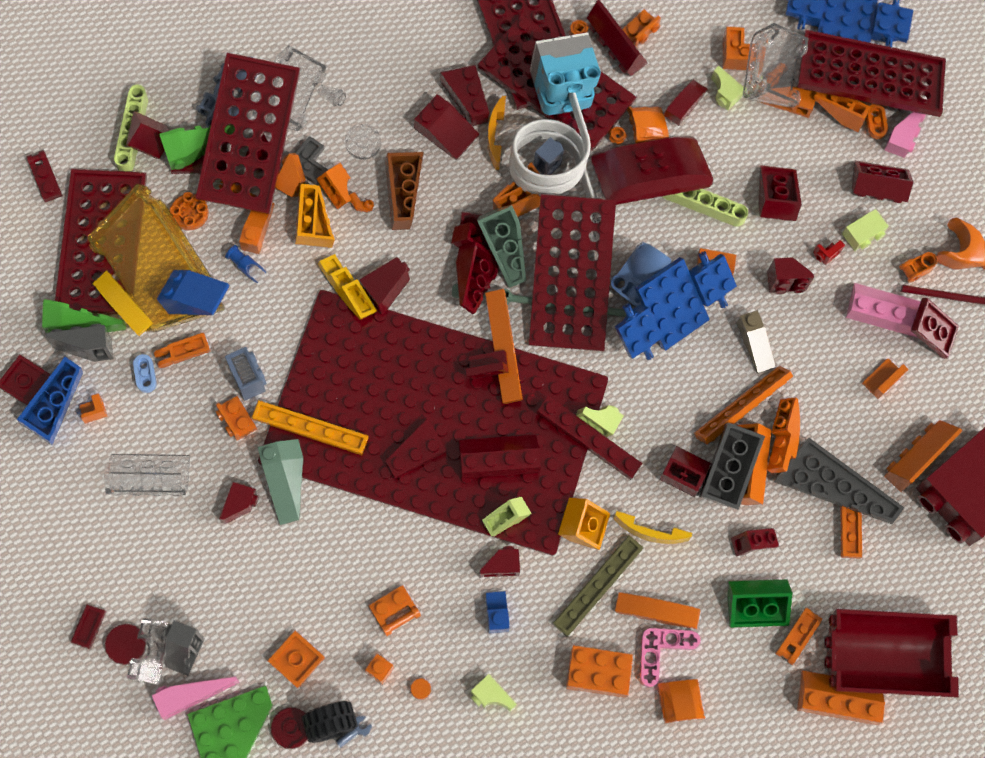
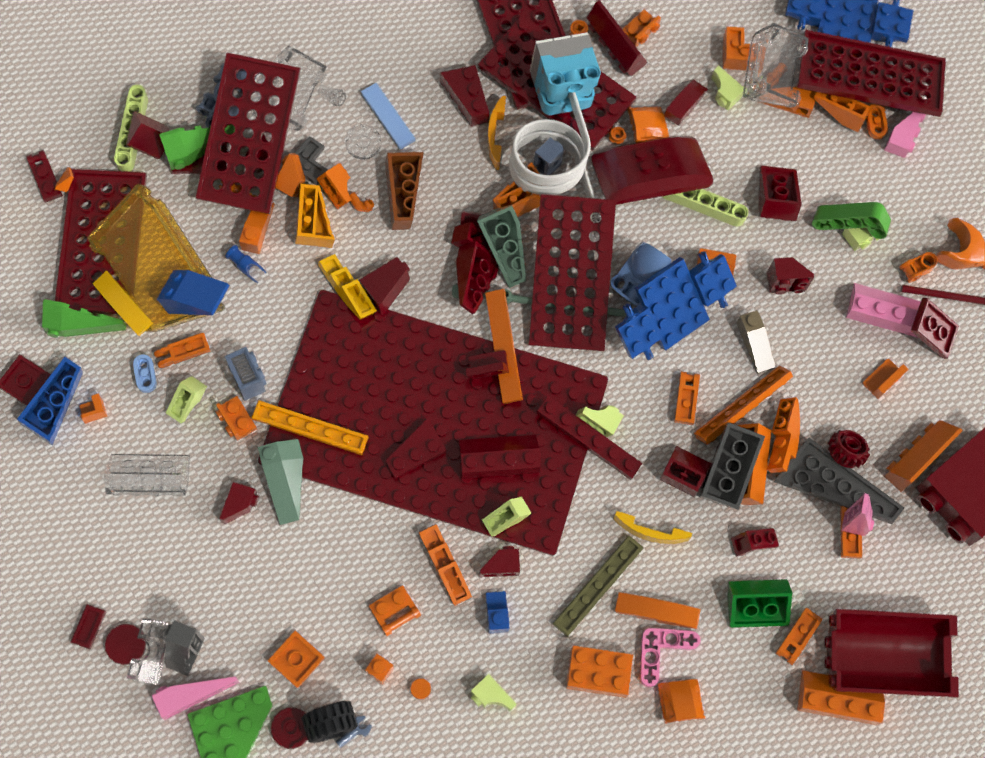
(65, 180): none -> orange slope
(88, 343): dark grey slope -> none
(185, 398): none -> yellowish green arch
(189, 211): orange tile -> none
(388, 116): none -> light blue tile
(445, 127): dark red slope -> none
(445, 564): none -> orange slope
(584, 523): light orange slope -> none
(687, 398): none -> orange plate
(826, 255): red bracket -> none
(848, 449): none -> dark red gear
(853, 215): none -> bright green beam
(859, 517): none -> bright pink slope
(881, 181): dark red slope -> none

